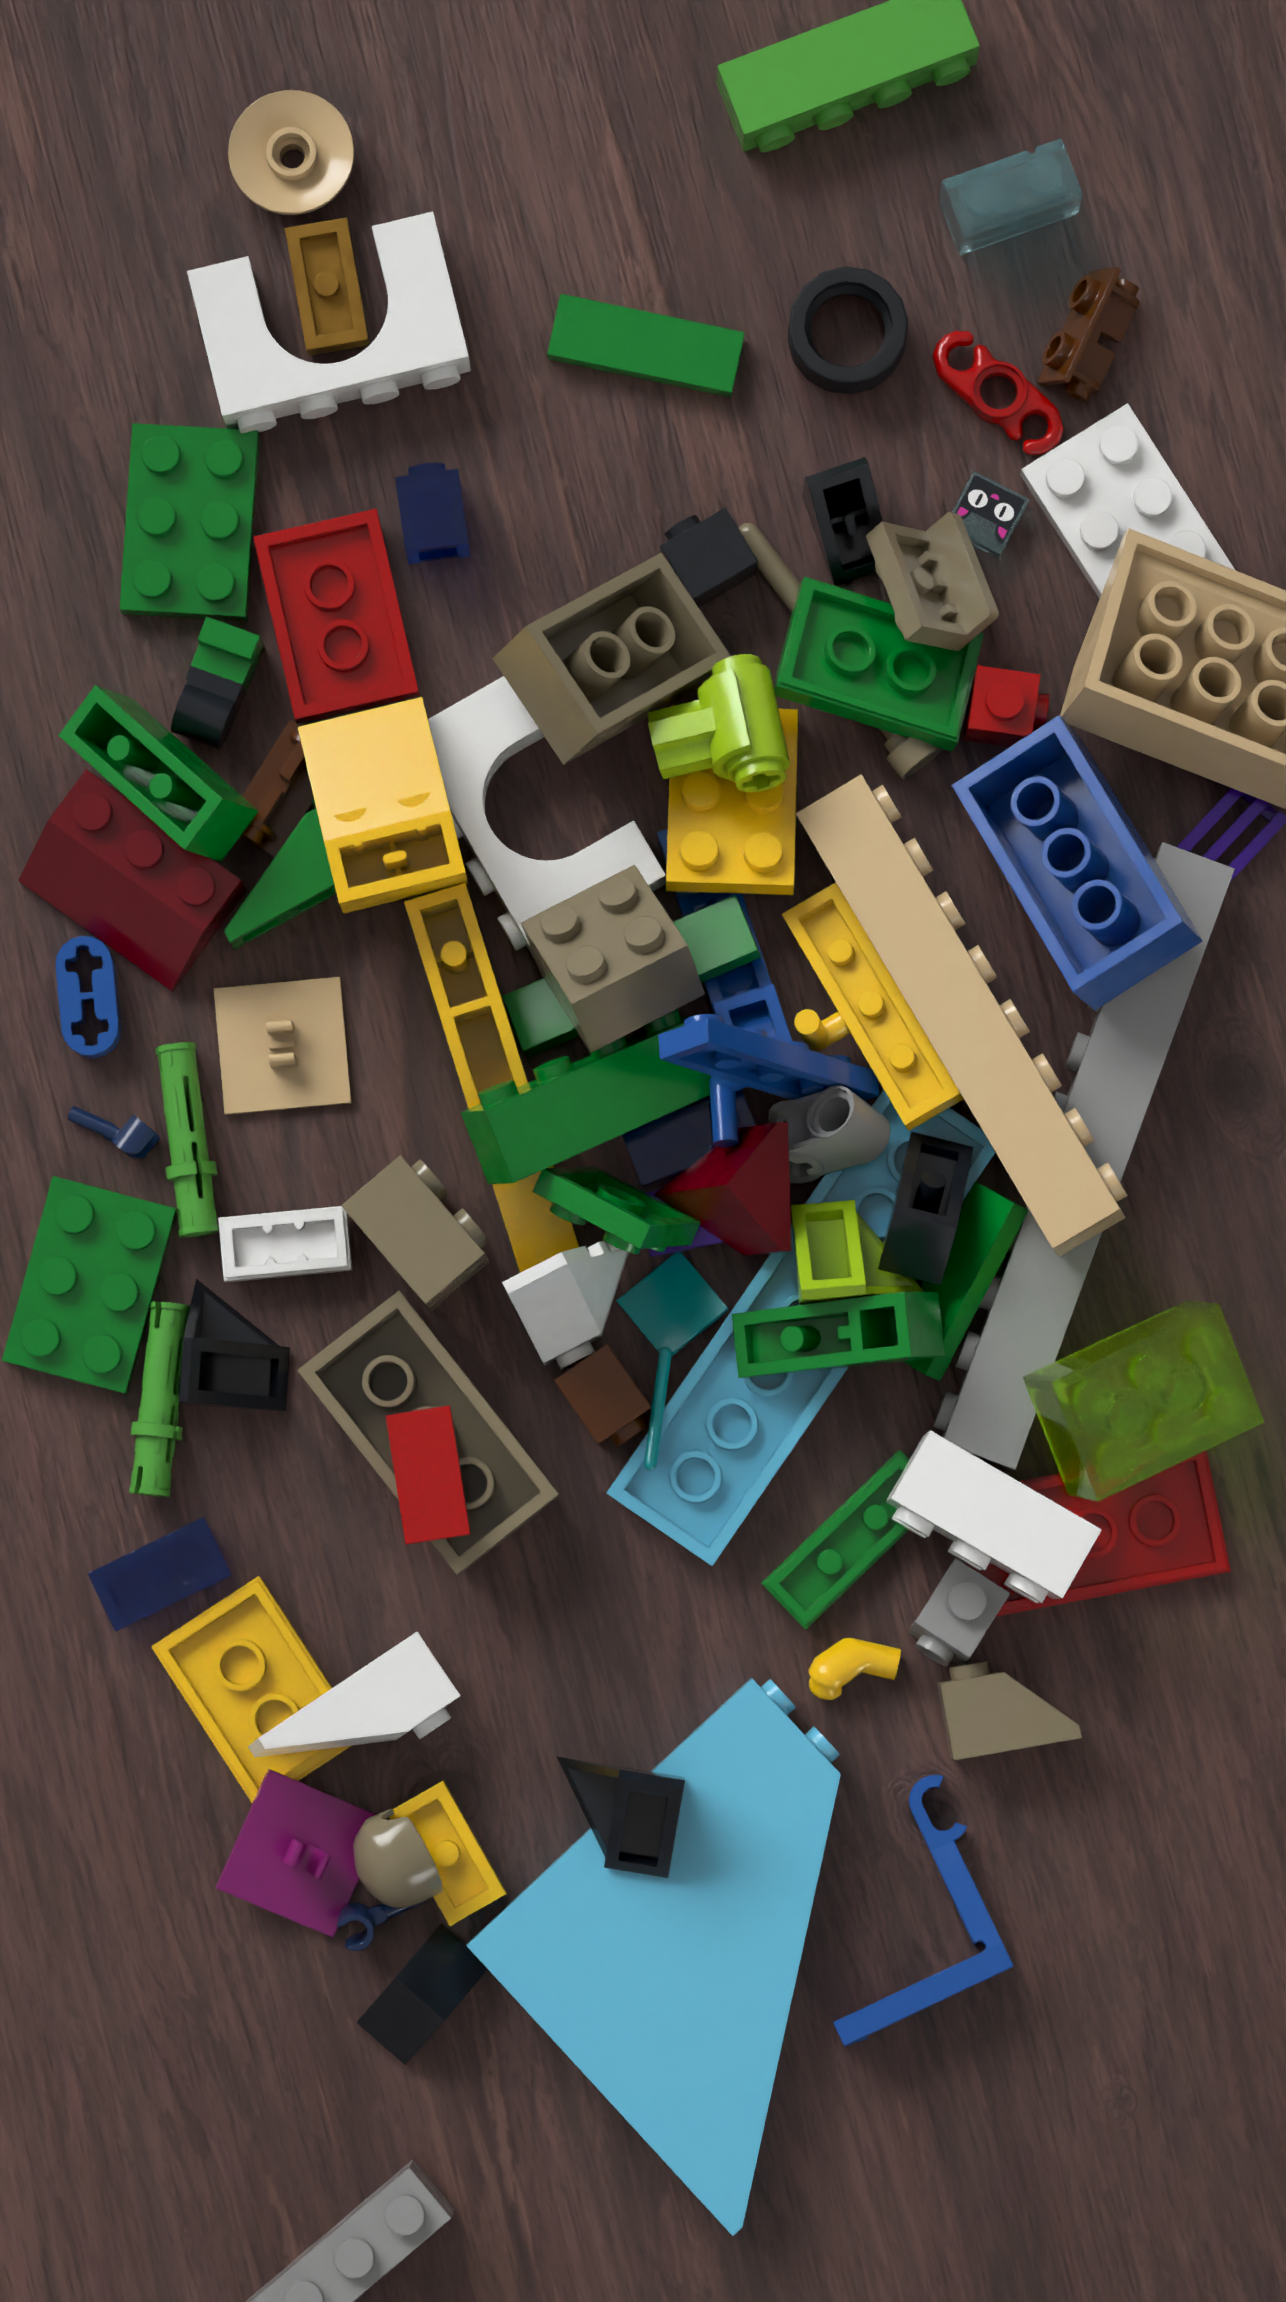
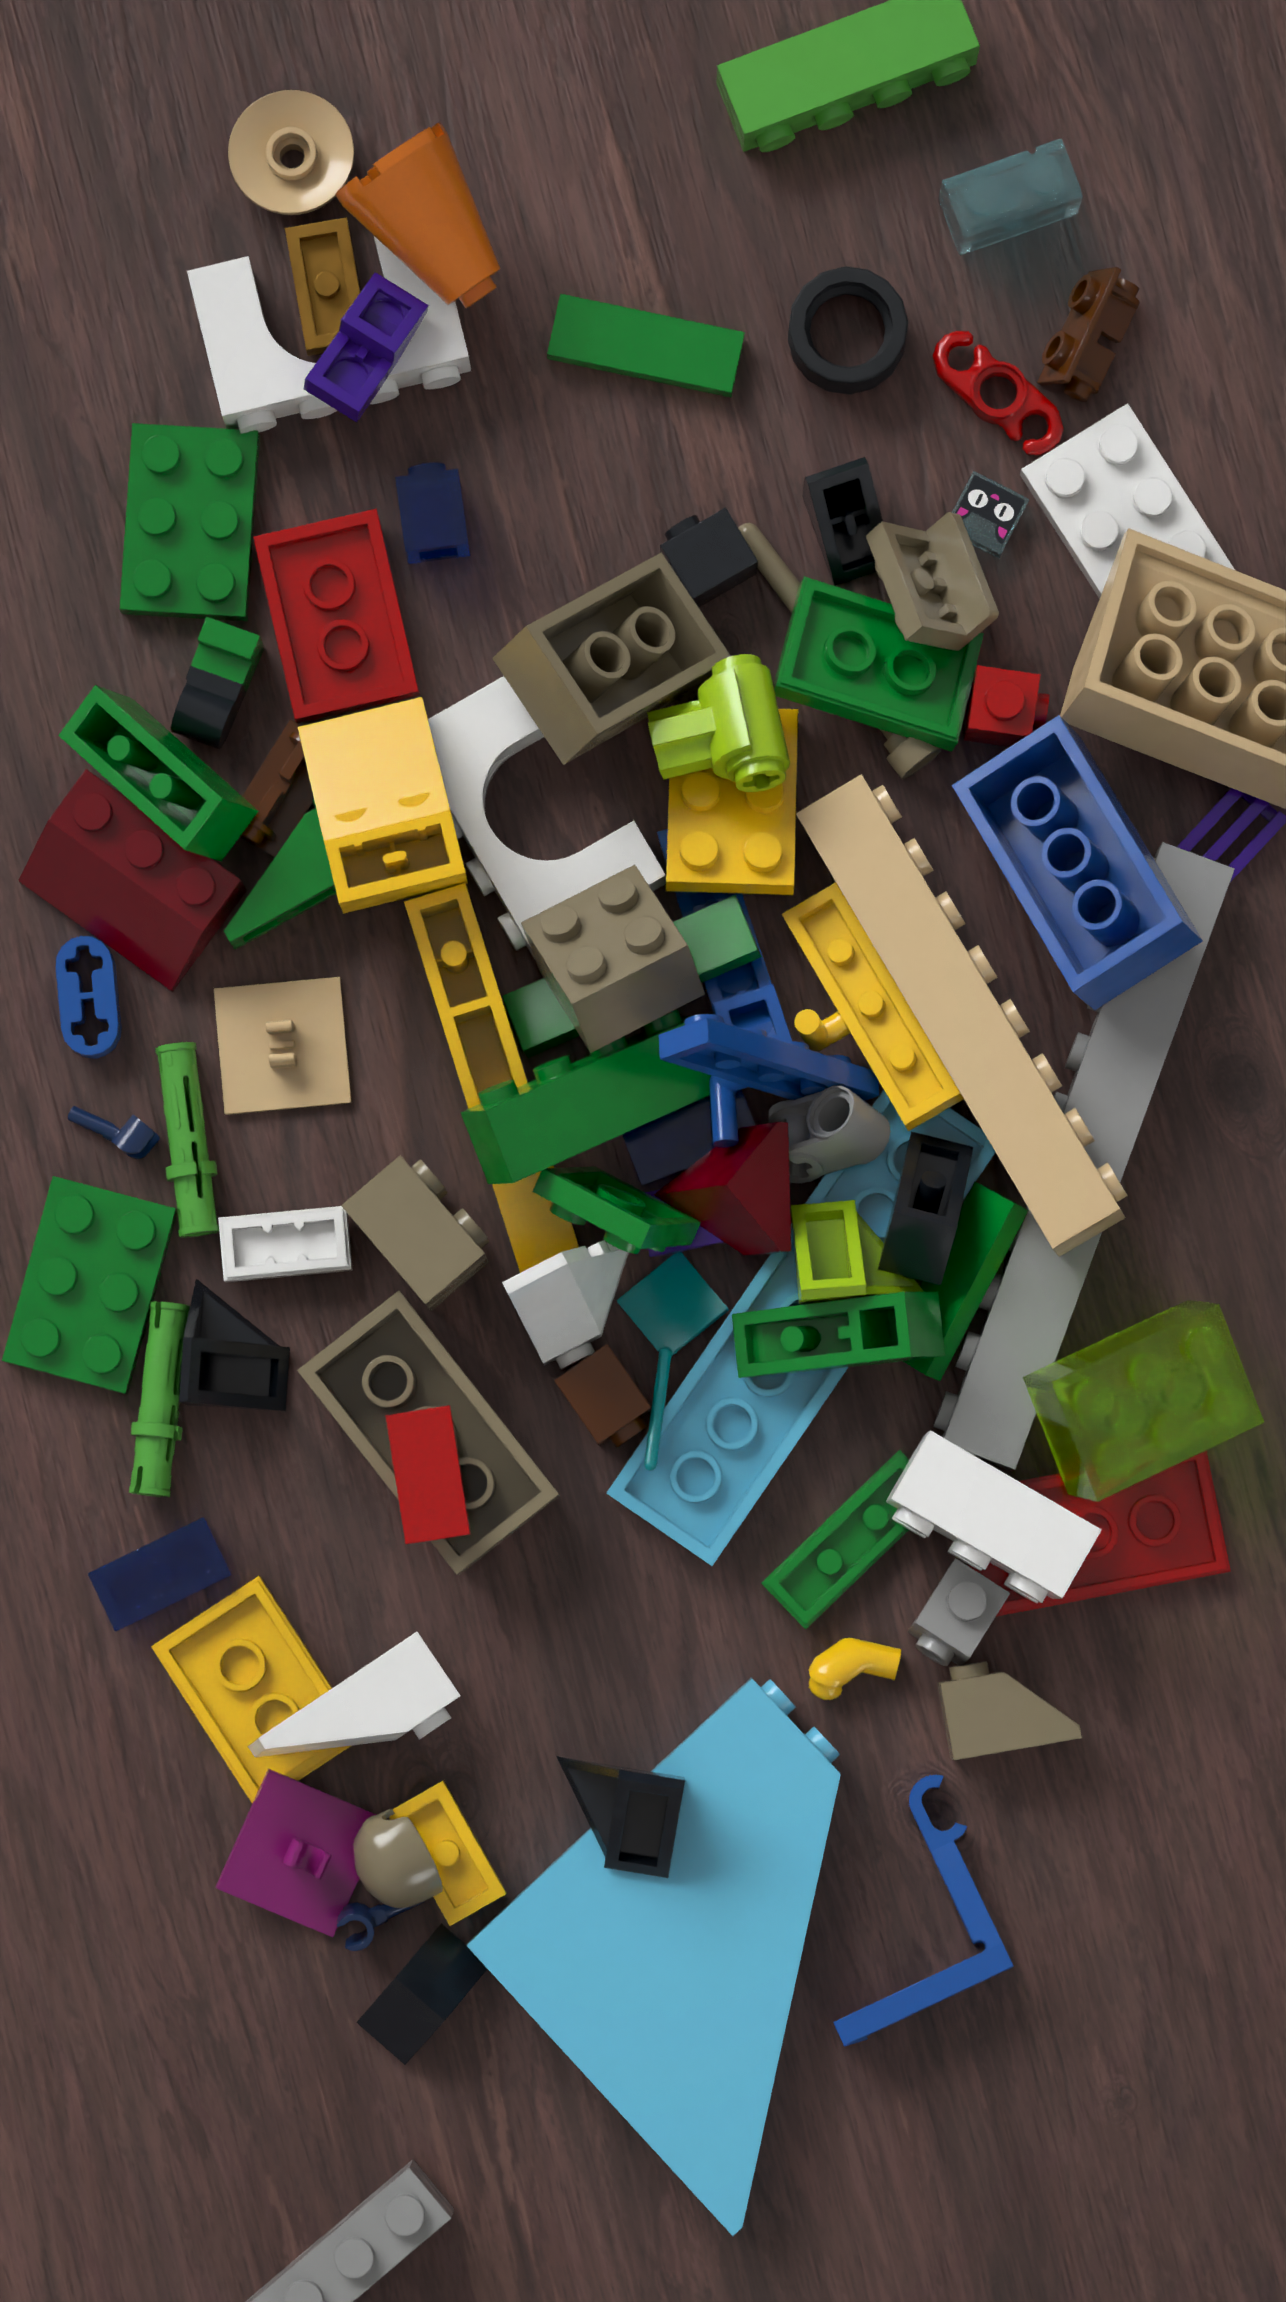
(366, 347): none -> dark purple slope
(426, 216): none -> orange cone

